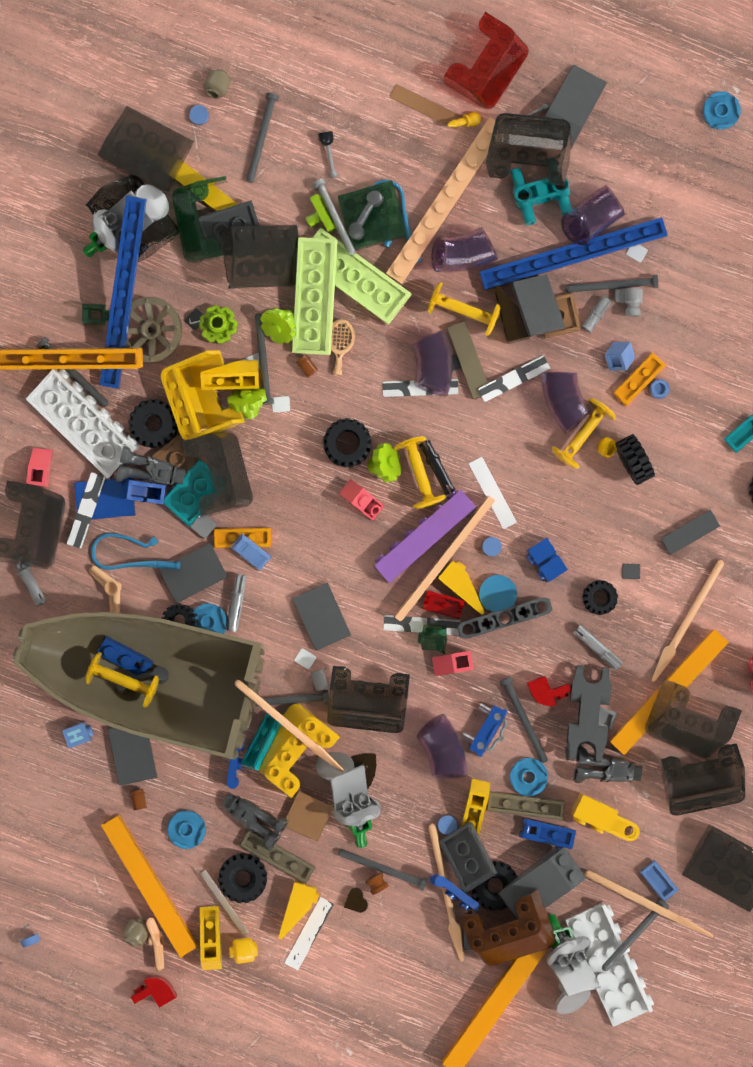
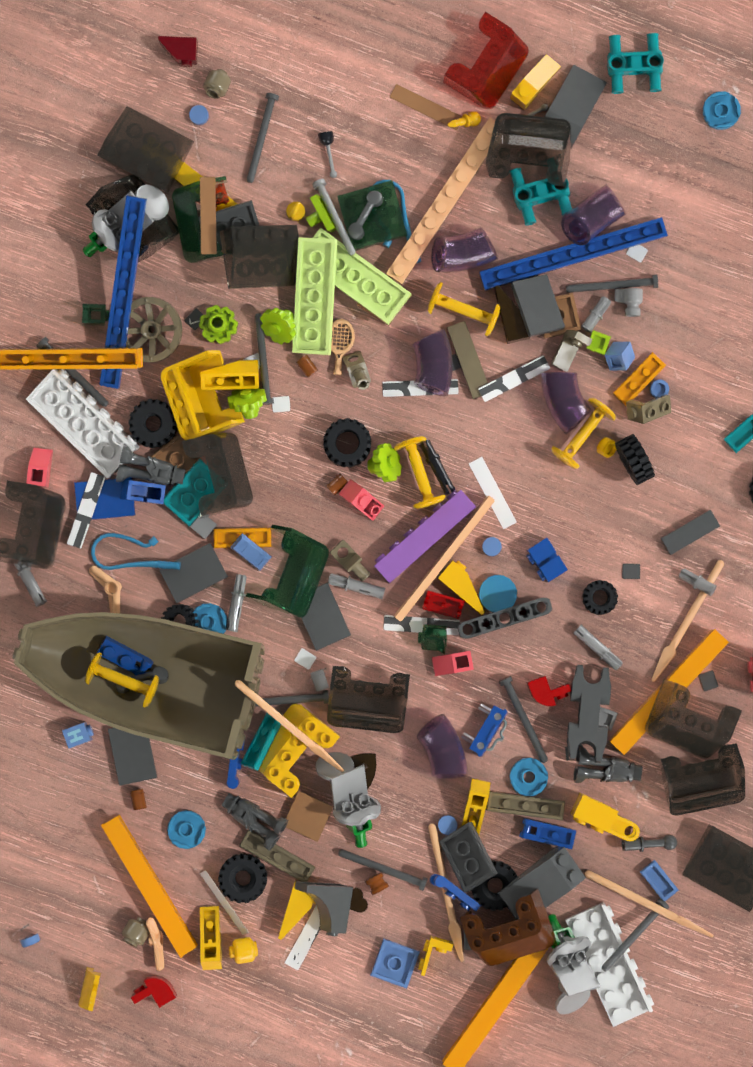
(89, 989): none -> yellow slope
(181, 49): none -> dark red slope
(208, 215): none -> medium nougat sticker
(221, 195): none -> clear red tile
(295, 211): none -> yellow tile
(299, 575): none -> clear green windscreen
(332, 903): none -> dark grey arch
(337, 484): none -> dark orange piece
(351, 561): none -> dark tan bracket
(357, 370): none -> dark tan bracket
(357, 586): none -> light grey axle
(395, 963): none -> medium blue tile
(441, 946): none -> yellow bracket
(534, 82): none -> yellow slope
(568, 348): none -> bracket
(599, 343): none -> lime tile
(635, 63): none -> teal piece
(648, 411): none -> dark tan bracket
(668, 842): none -> dark grey pin
(698, 582): none -> light grey axle
(708, 680): none -> dark grey sticker

